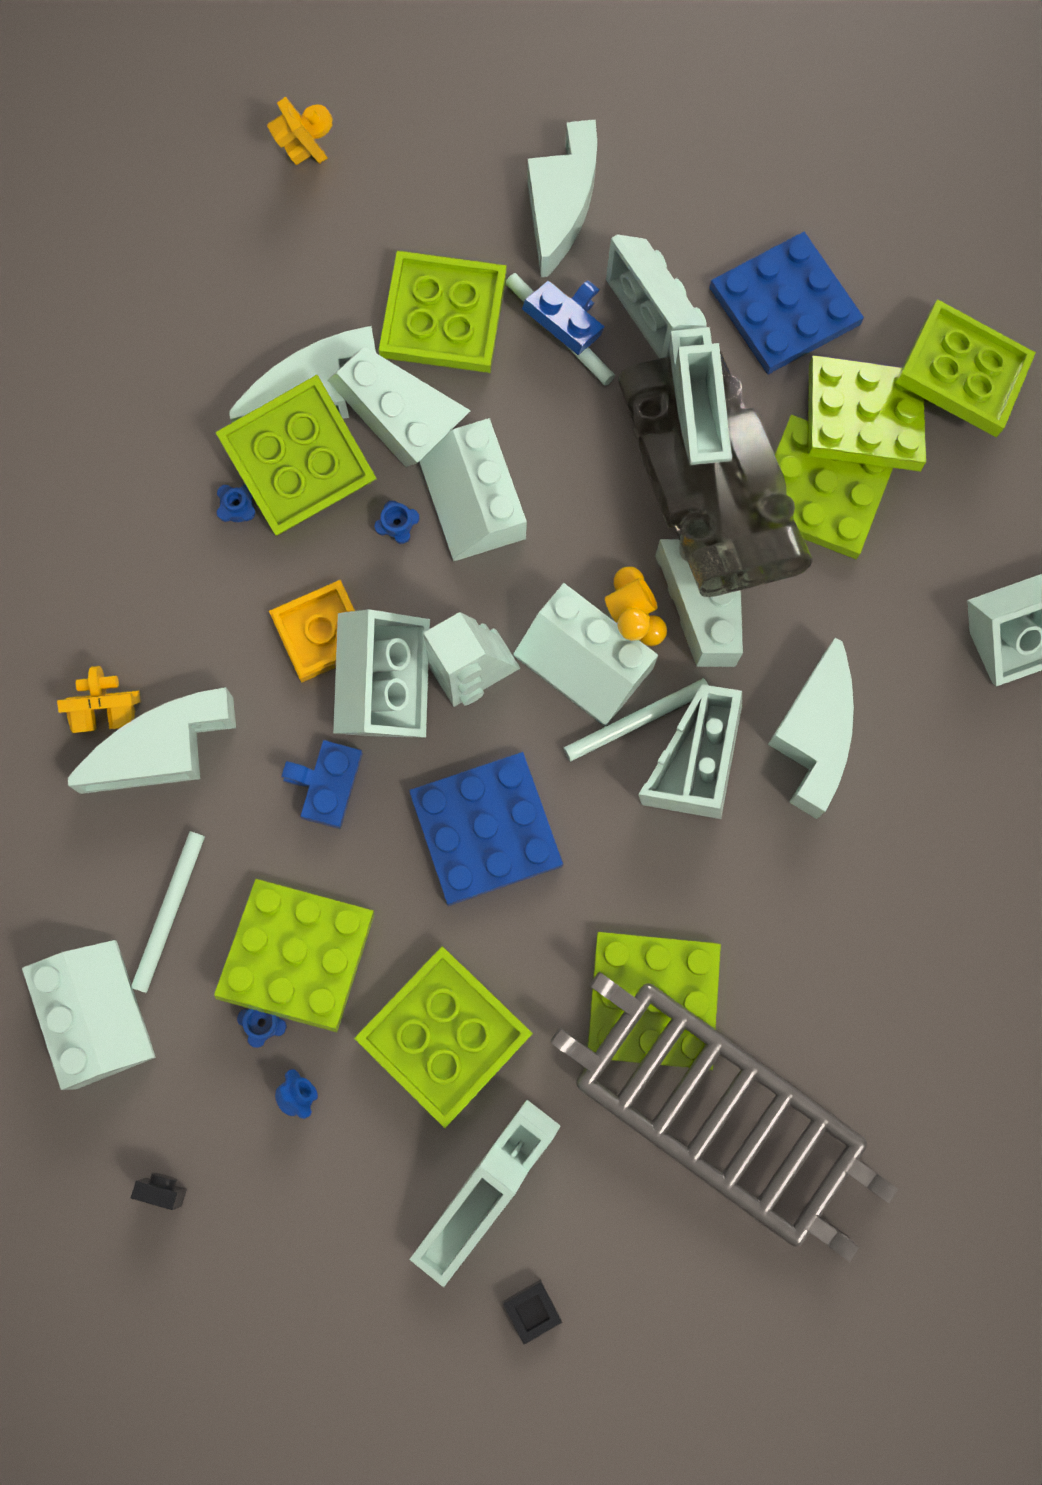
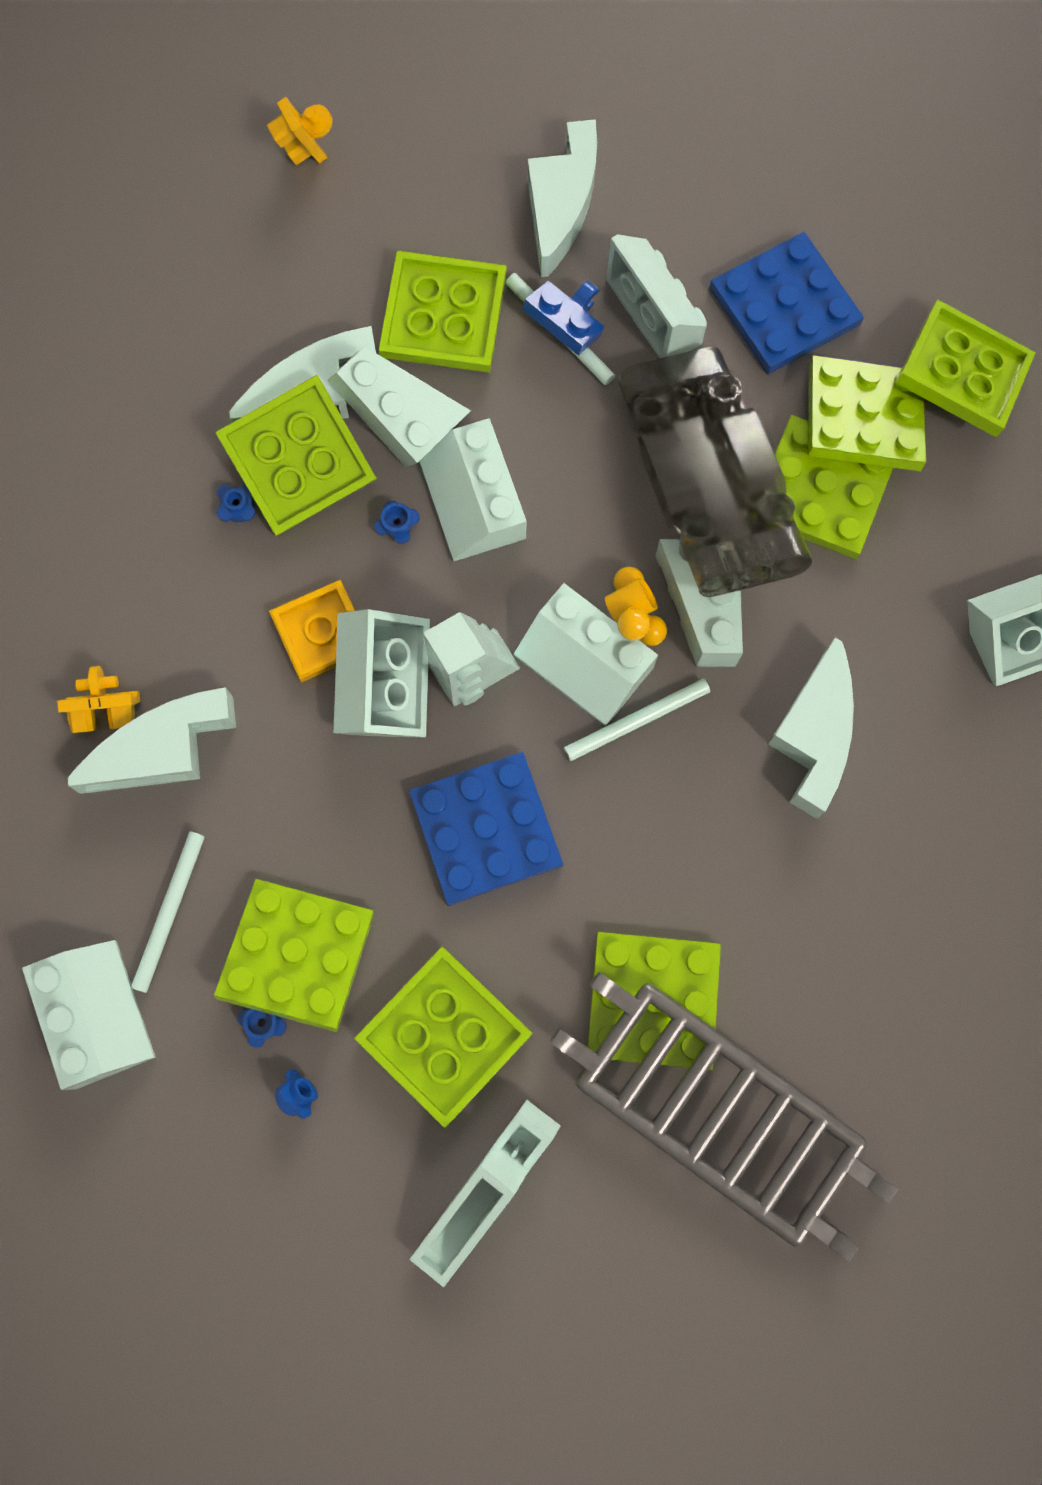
(159, 1191): black plate -> none
(328, 783): blue plate -> none
(532, 1312): black tile -> none
(698, 760): light aqua wedge -> none
(700, 395): light aqua slope -> none

